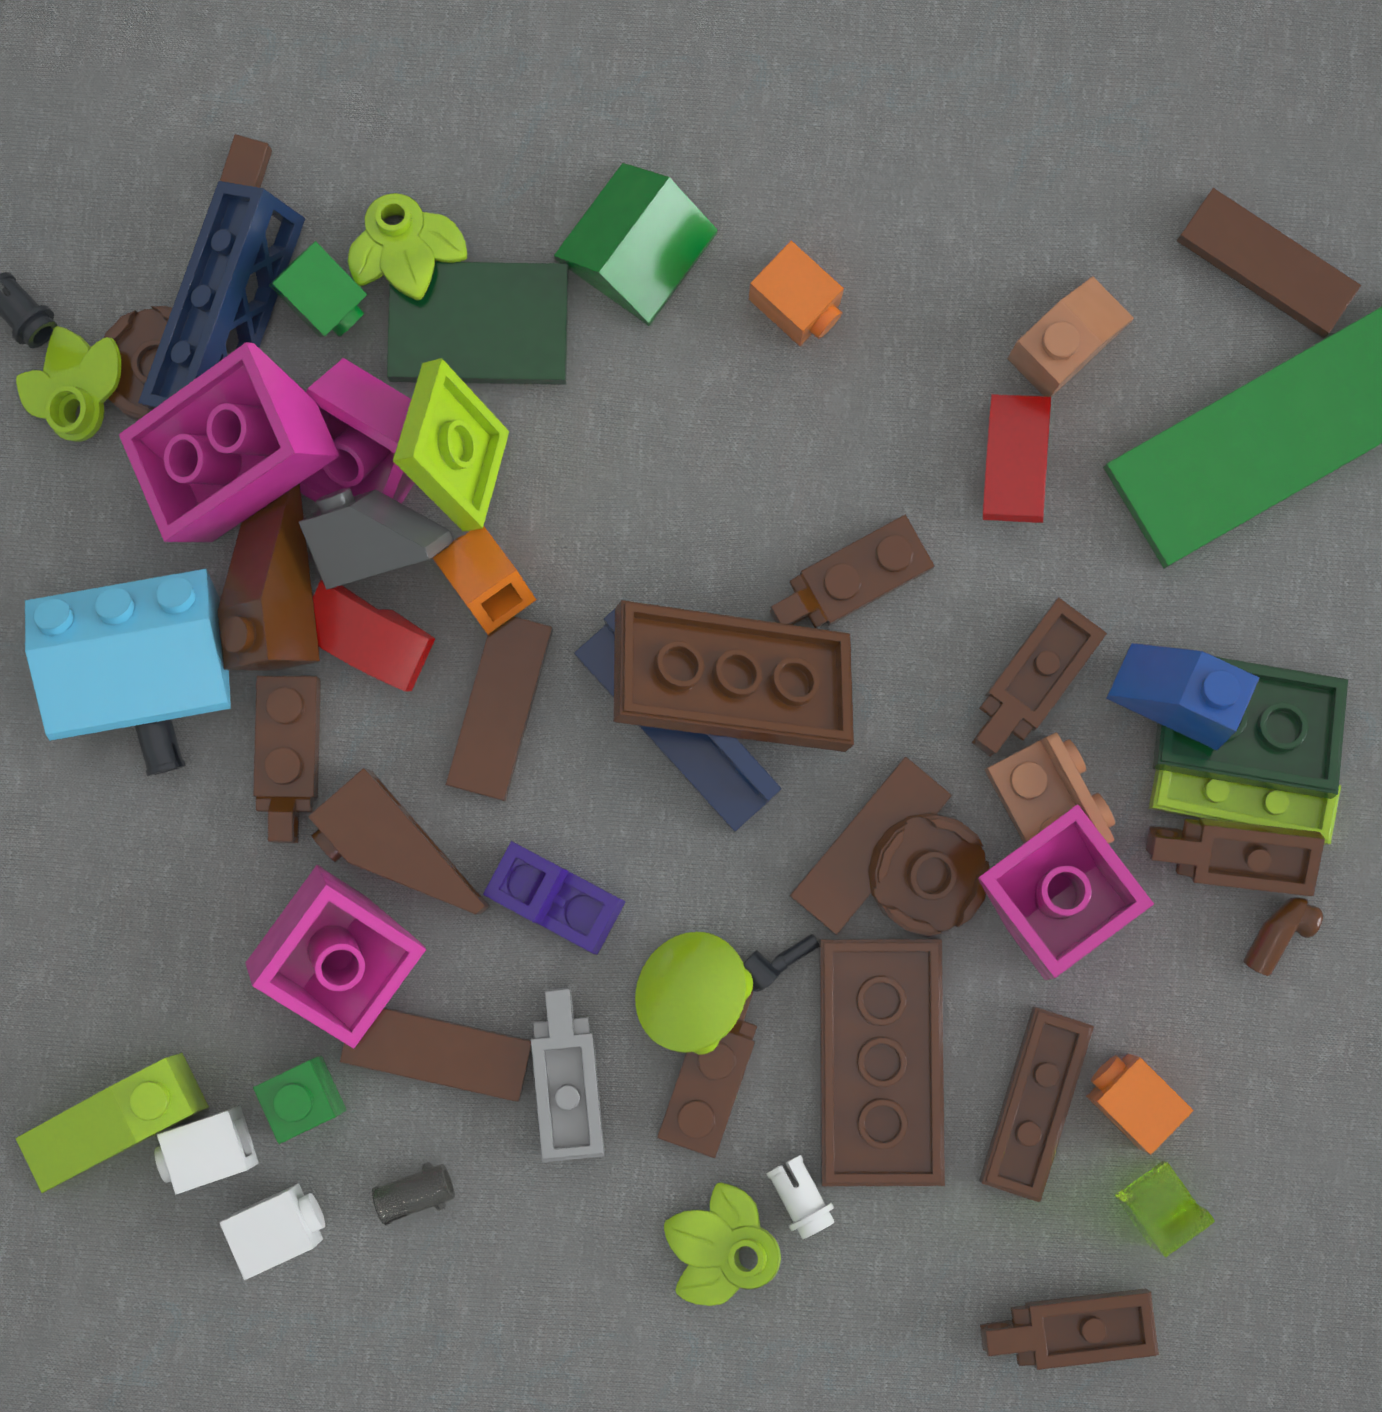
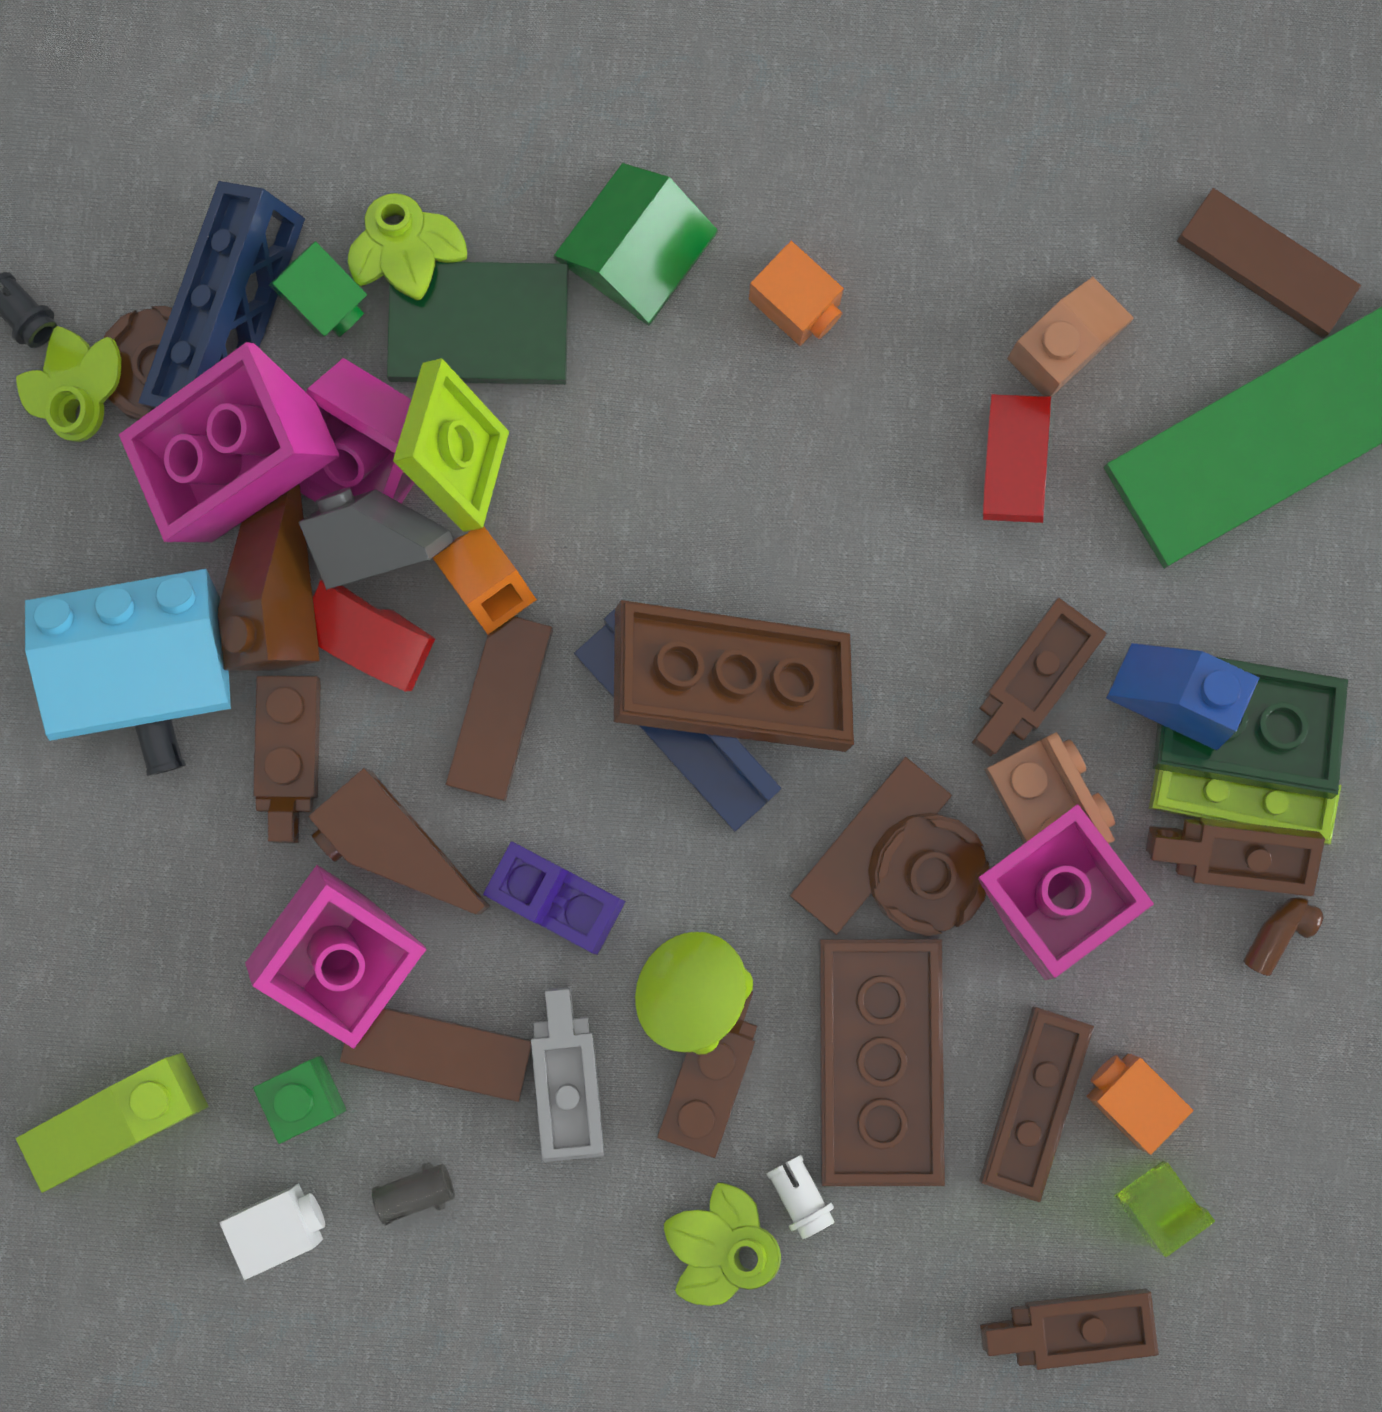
(205, 1150): white brick -> none
(246, 162): reddish brown piece -> none
(765, 973): black hand -> none
(855, 576): reddish brown hinge -> none

